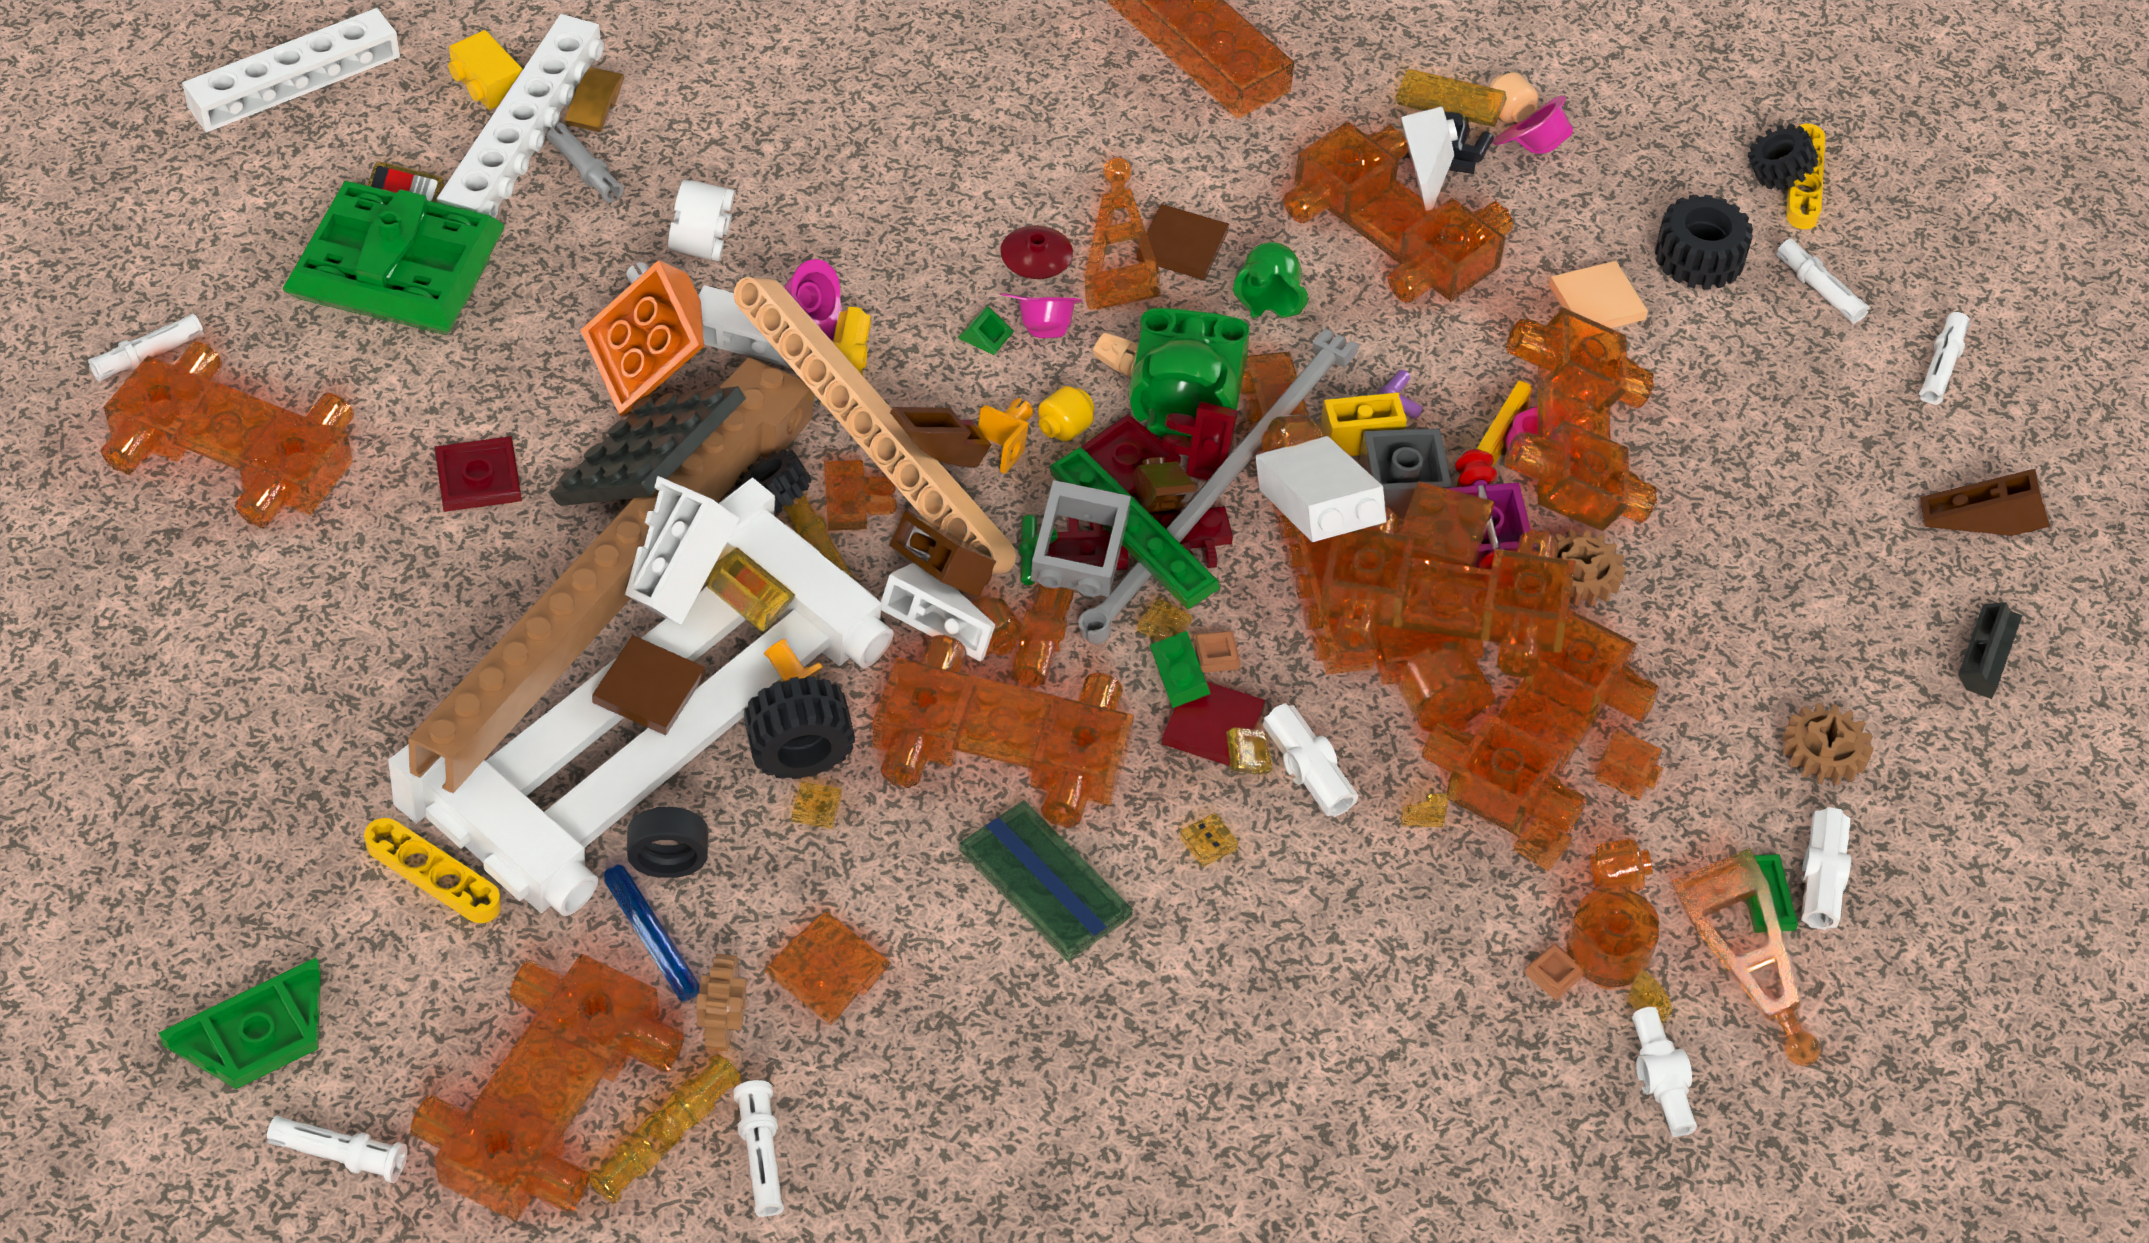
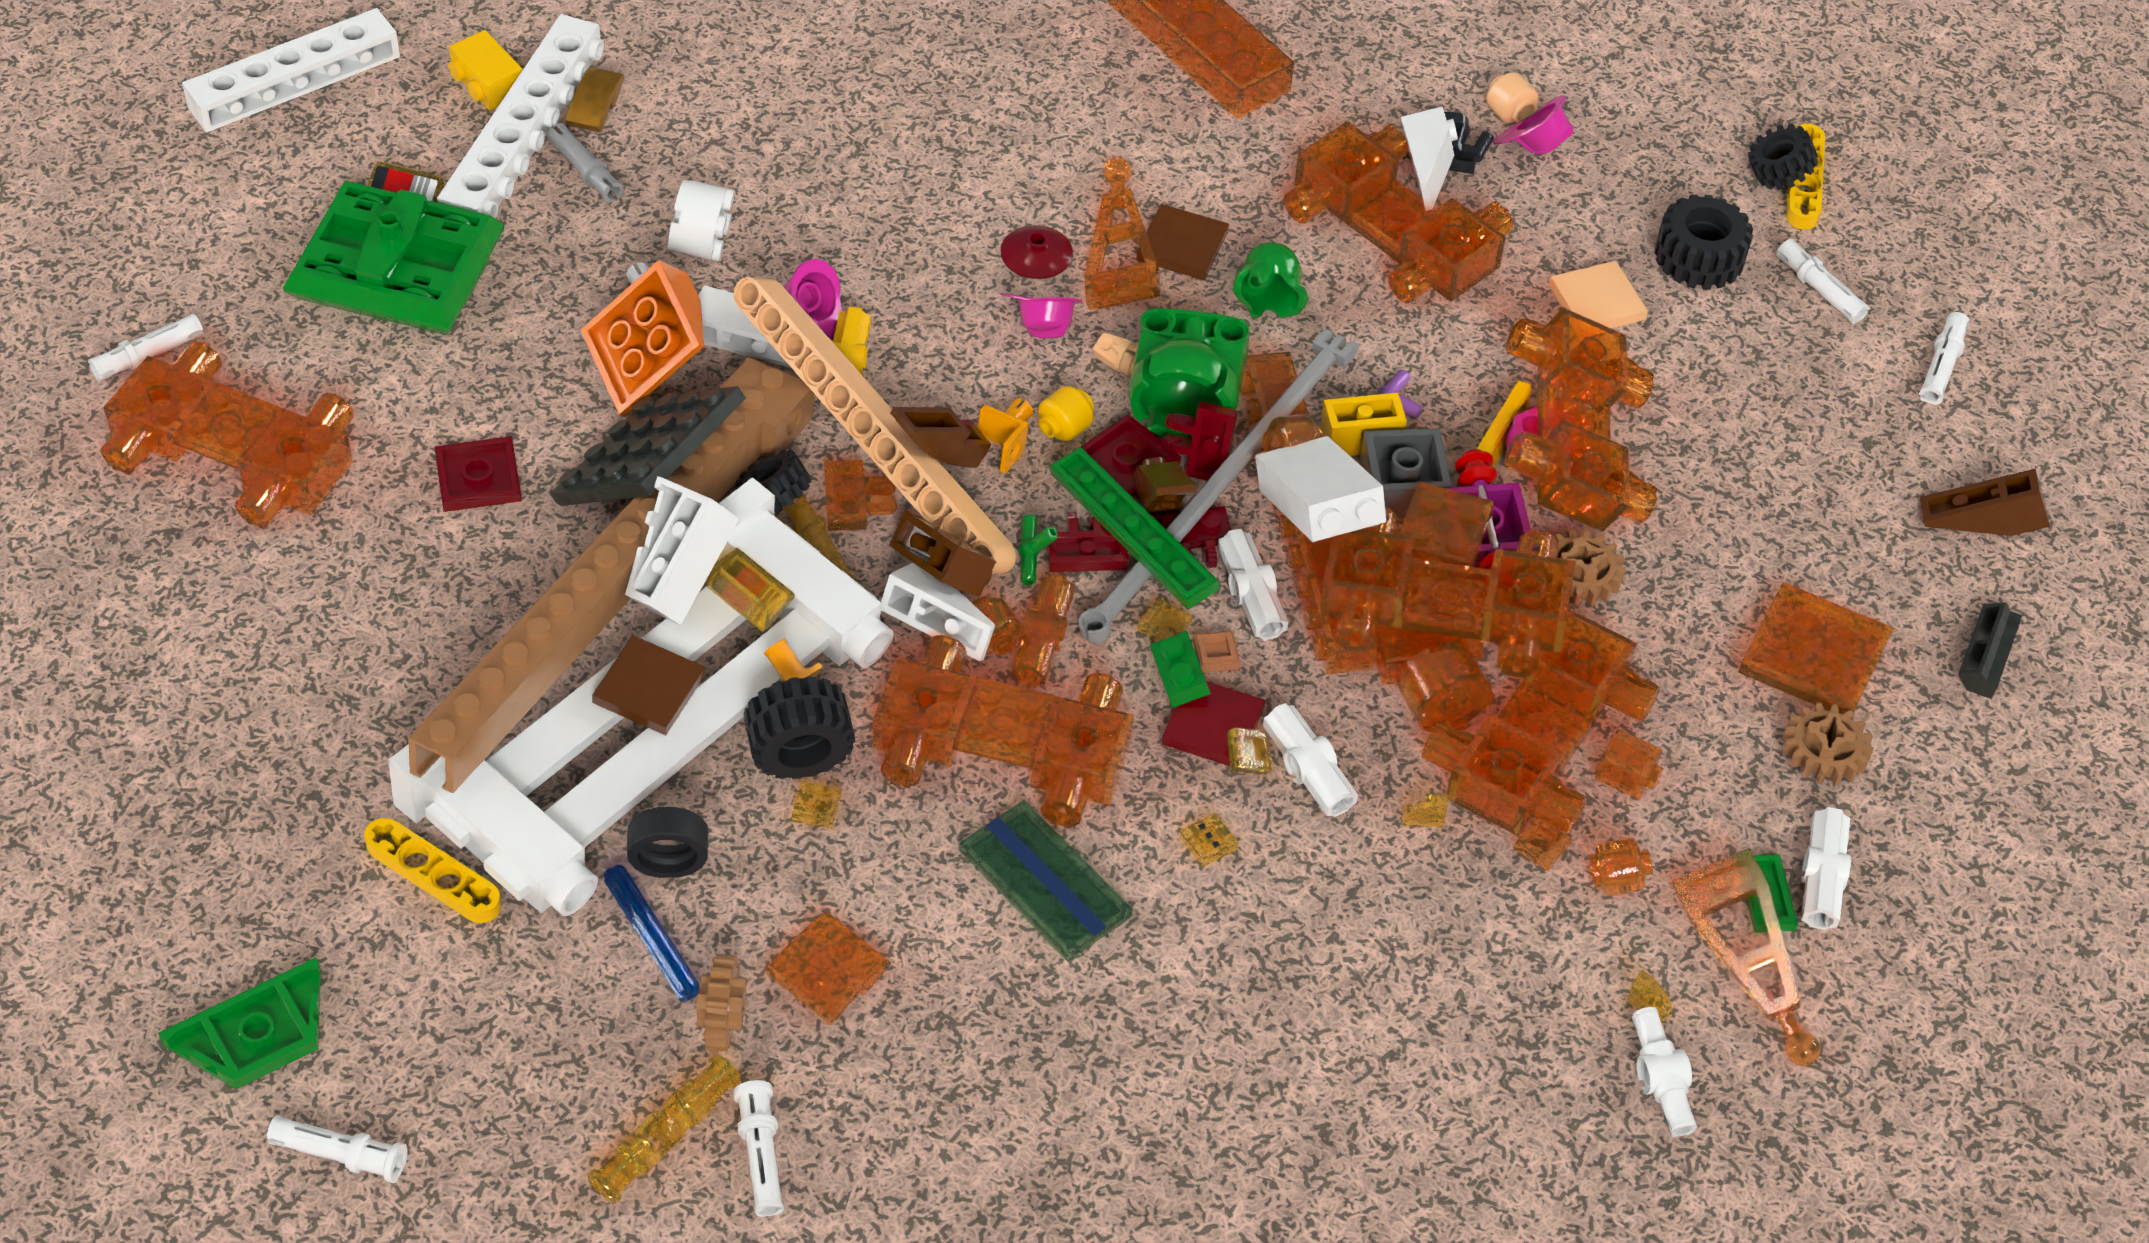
(514, 1130): clear orange piece -> none
(986, 331): green slope -> none
(1086, 505): light grey window -> none
(1252, 584): none -> white piece
(1431, 91): clear yellow plate -> none
(1554, 971): nougat tile -> none
(1613, 937): clear orange brick -> none
(1815, 649): none -> clear orange plate

